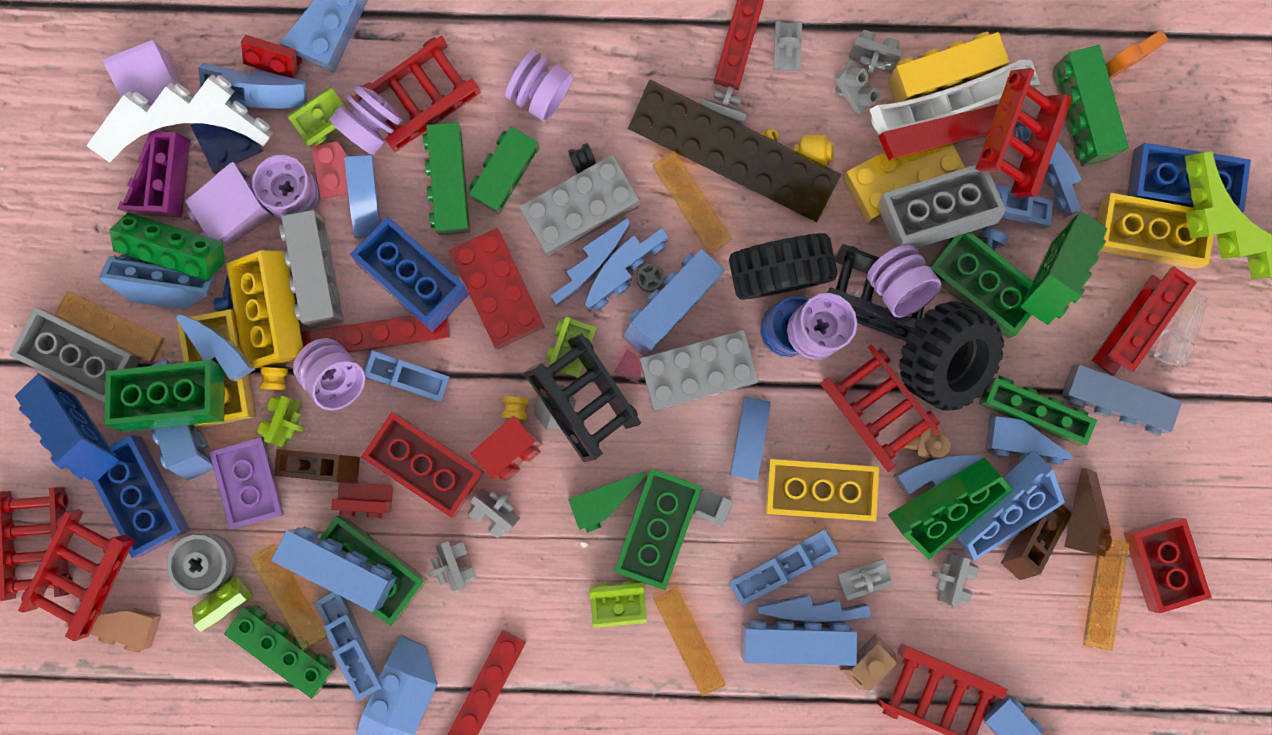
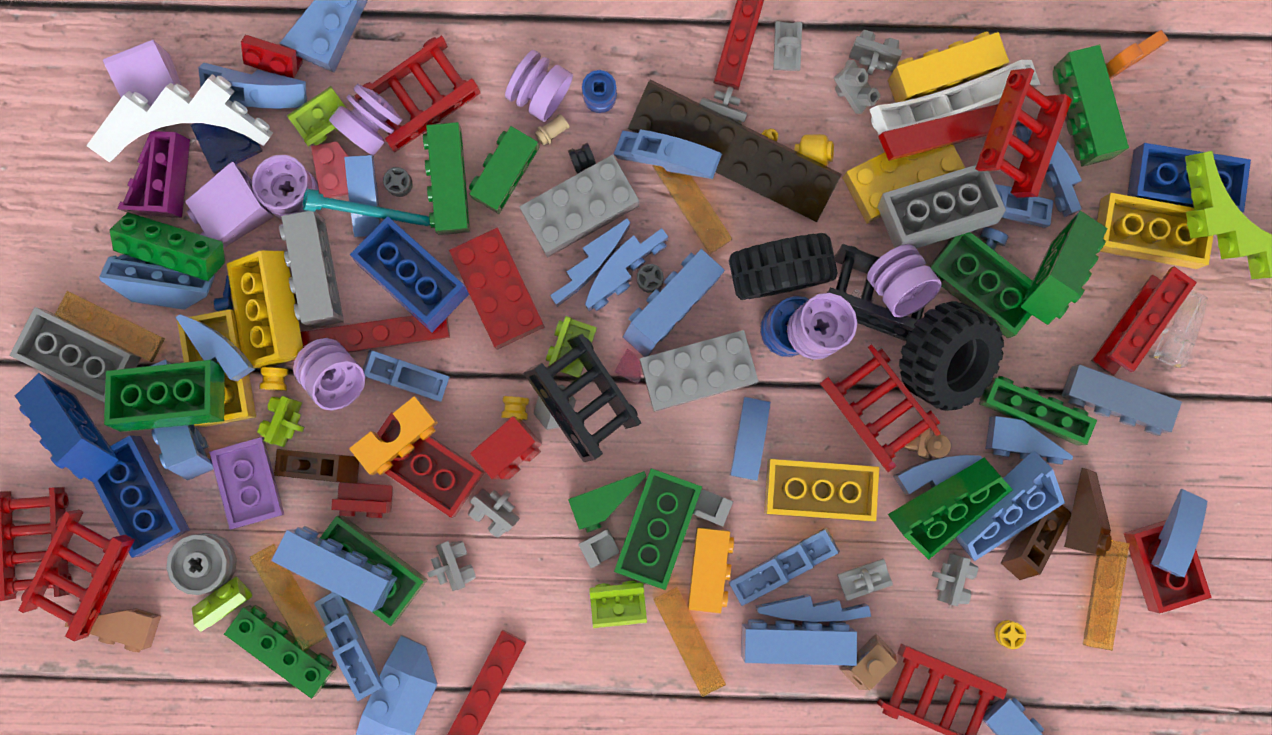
(314, 200): none -> teal piece
(394, 178): none -> dark grey wheel
(415, 423): none -> light orange arch
(551, 129): none -> tan pin
(599, 91): none -> blue wheel
(599, 548): none -> light grey panel
(669, 152): none -> medium blue slope
(710, 570): none -> light orange brick
(1016, 634): none -> yellow wheel
(1181, 534): none -> medium blue slope

